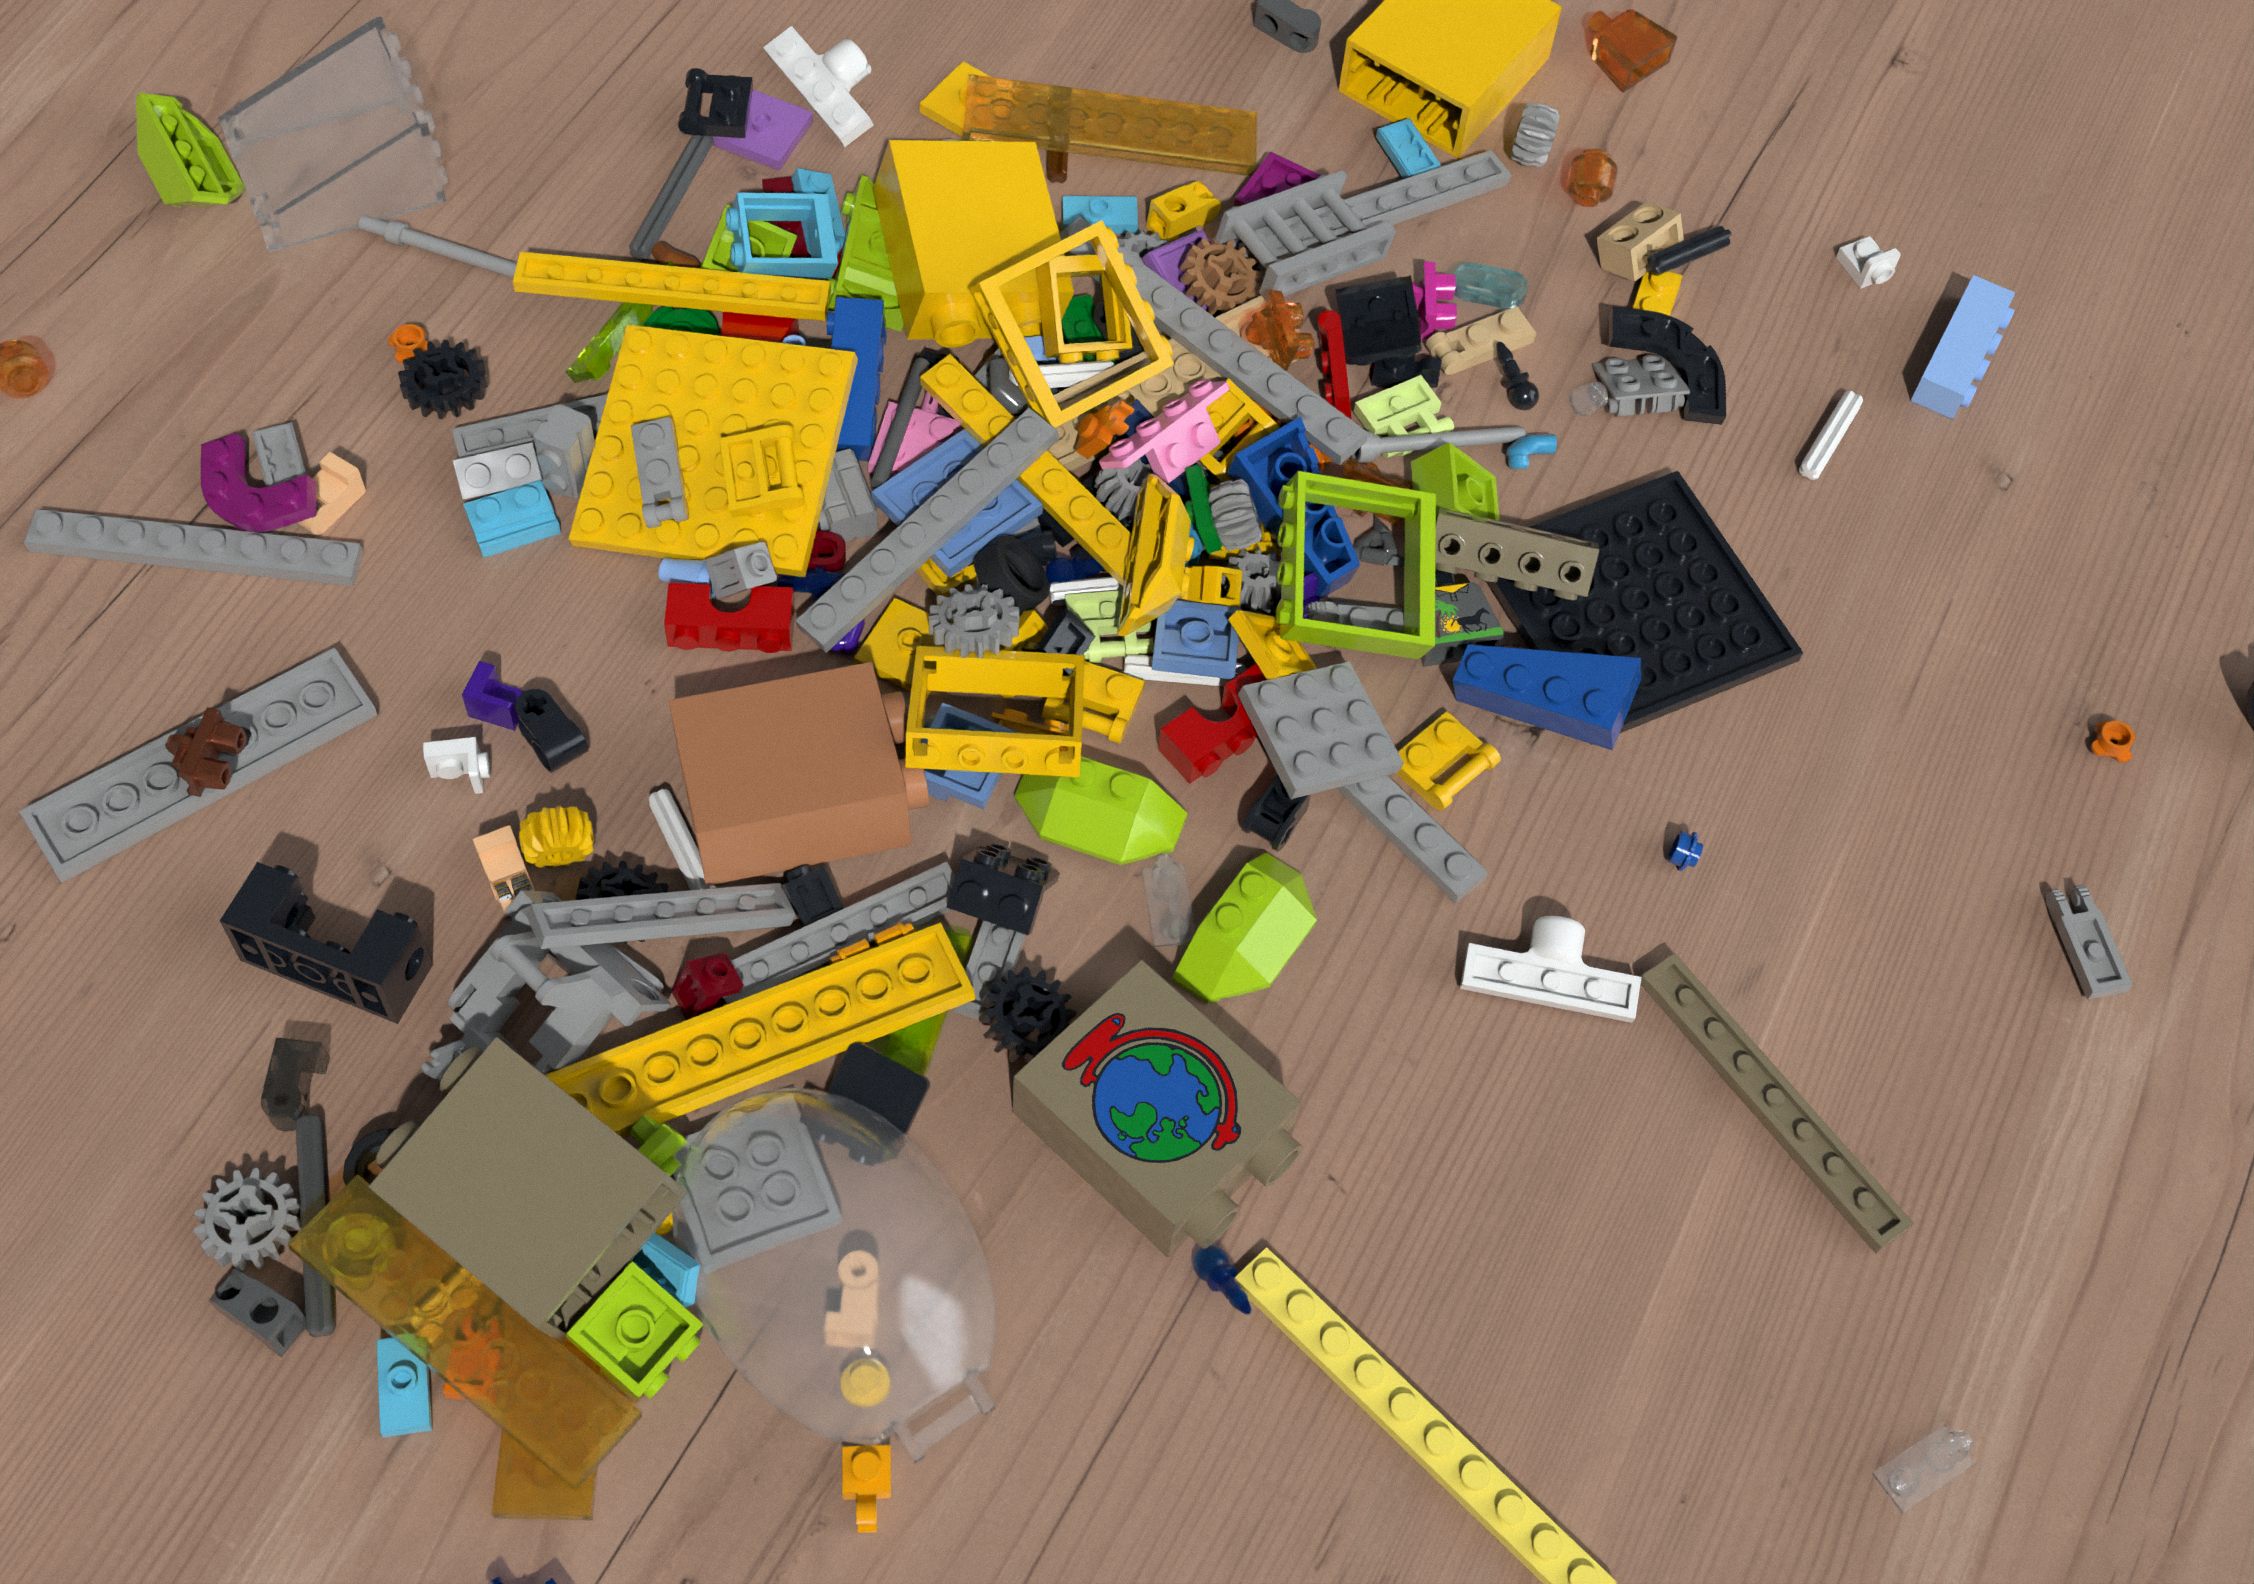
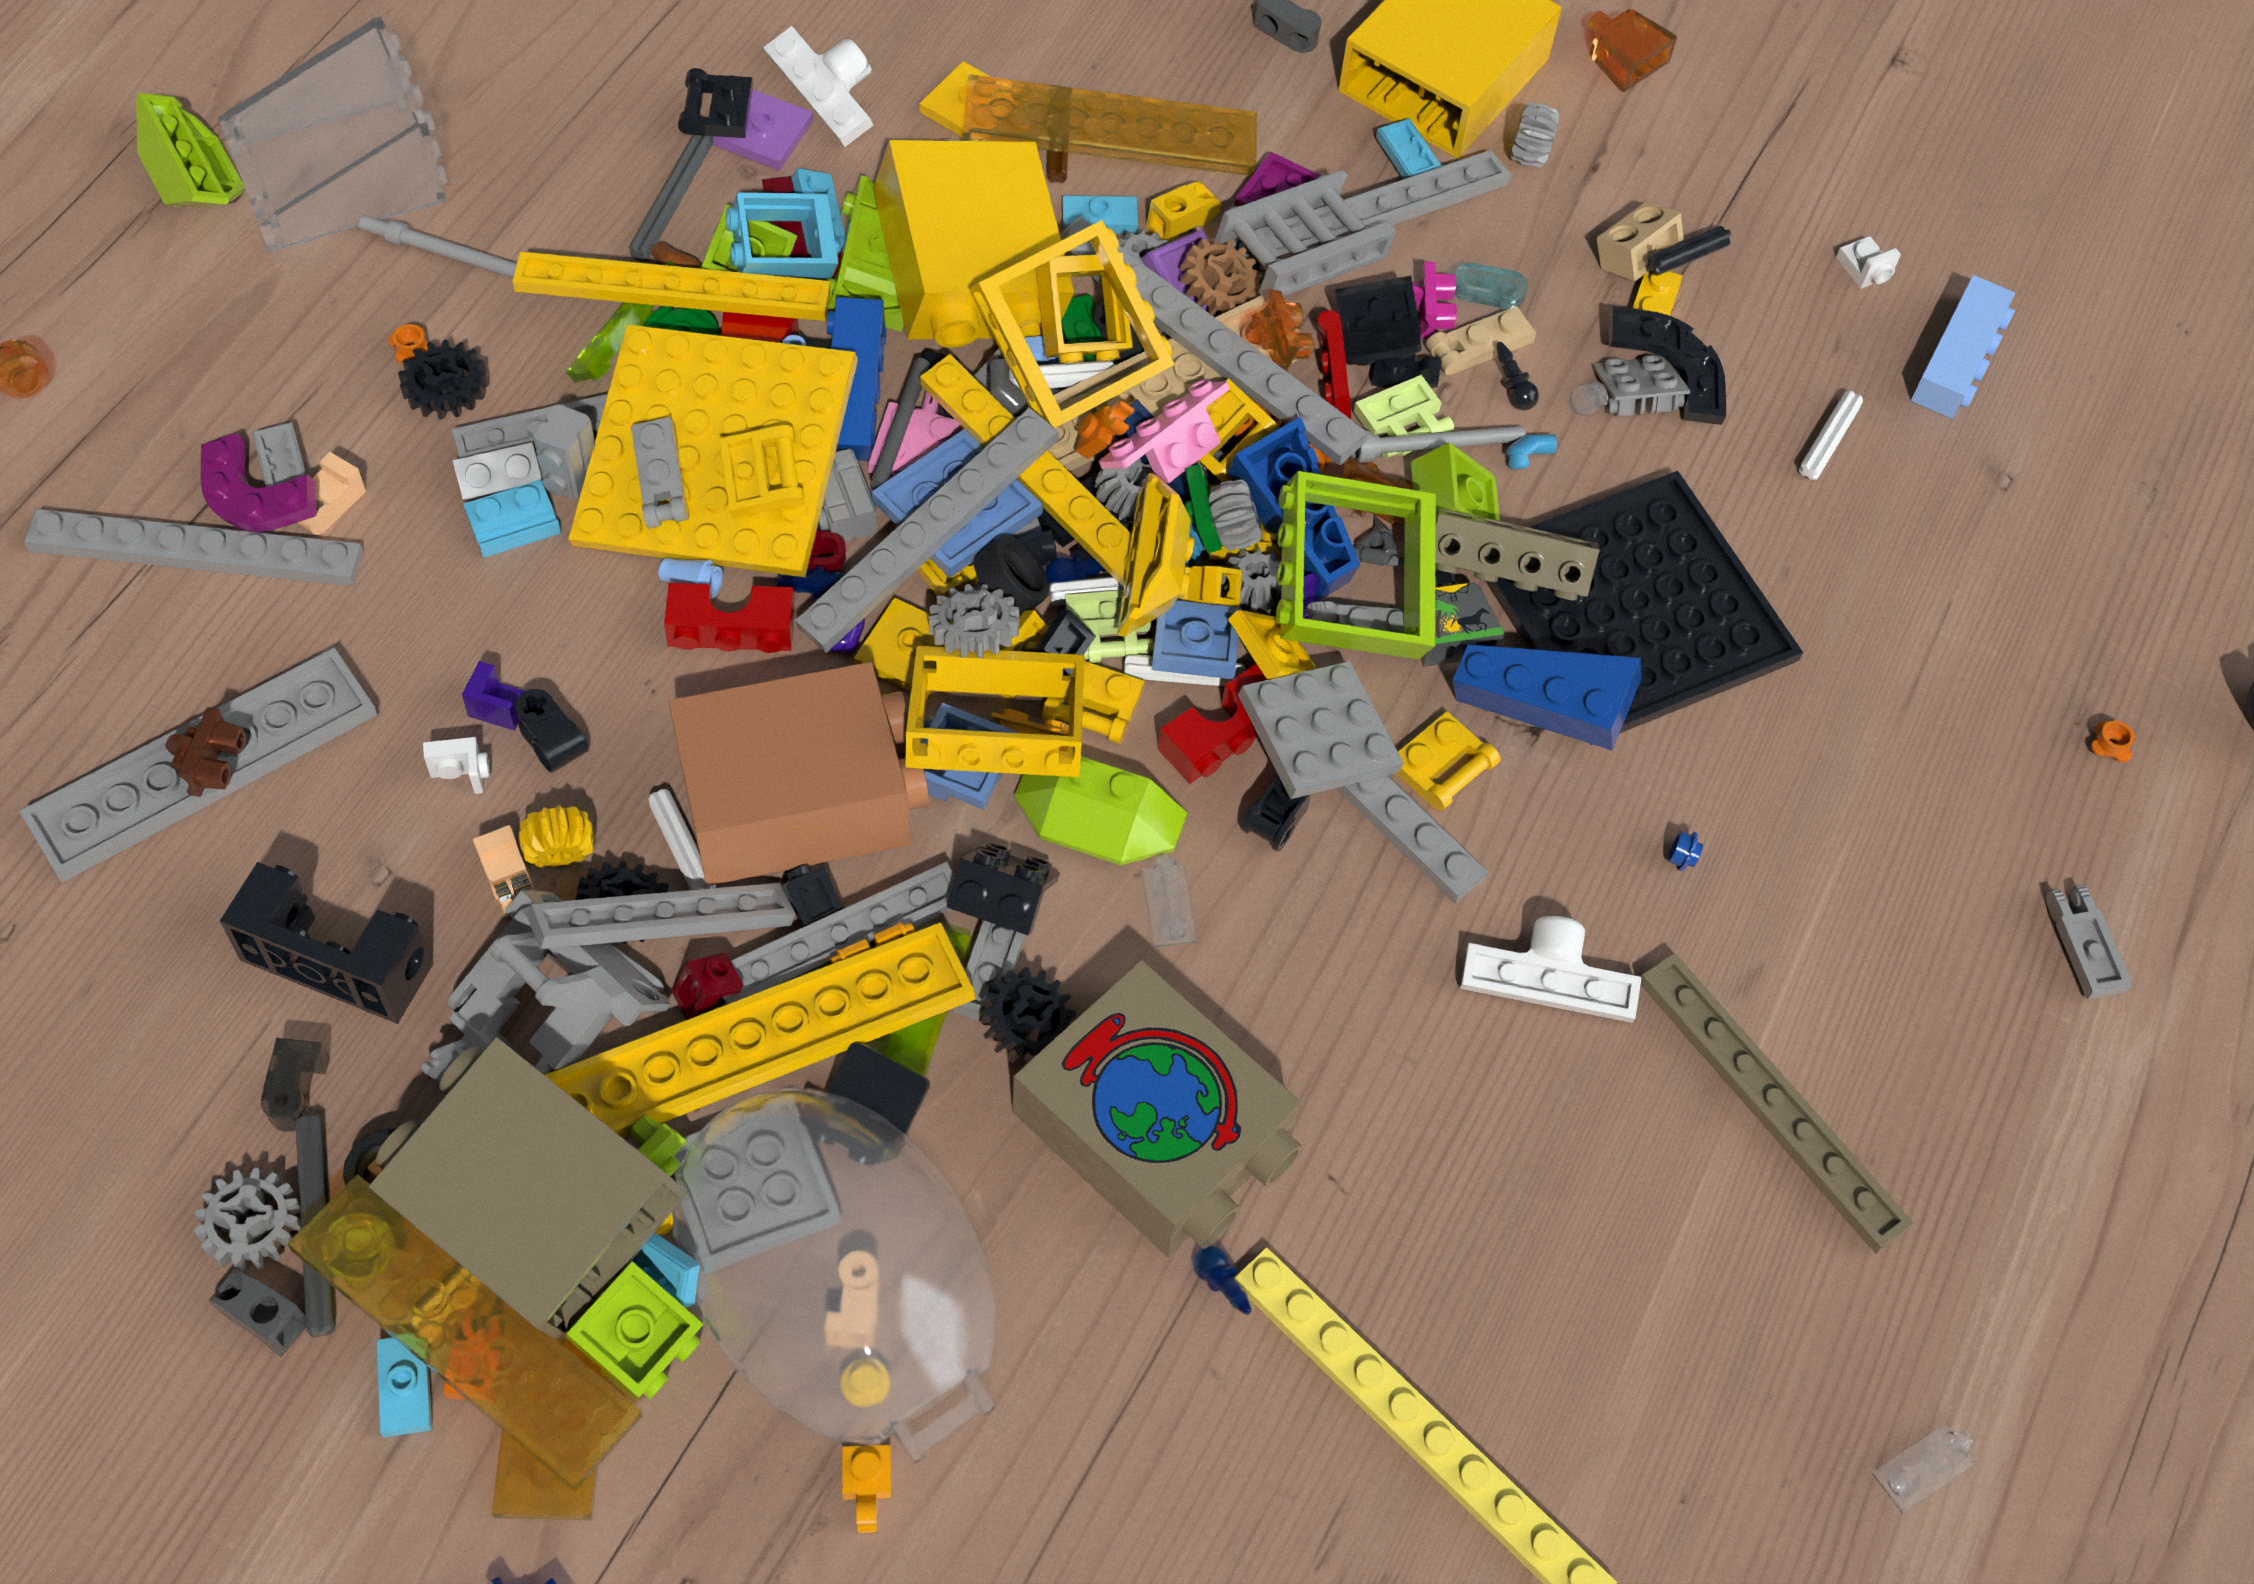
(740, 569): light grey bracket -> none
(1248, 933): lime wedge -> none
(1592, 177): clear orange head -> none

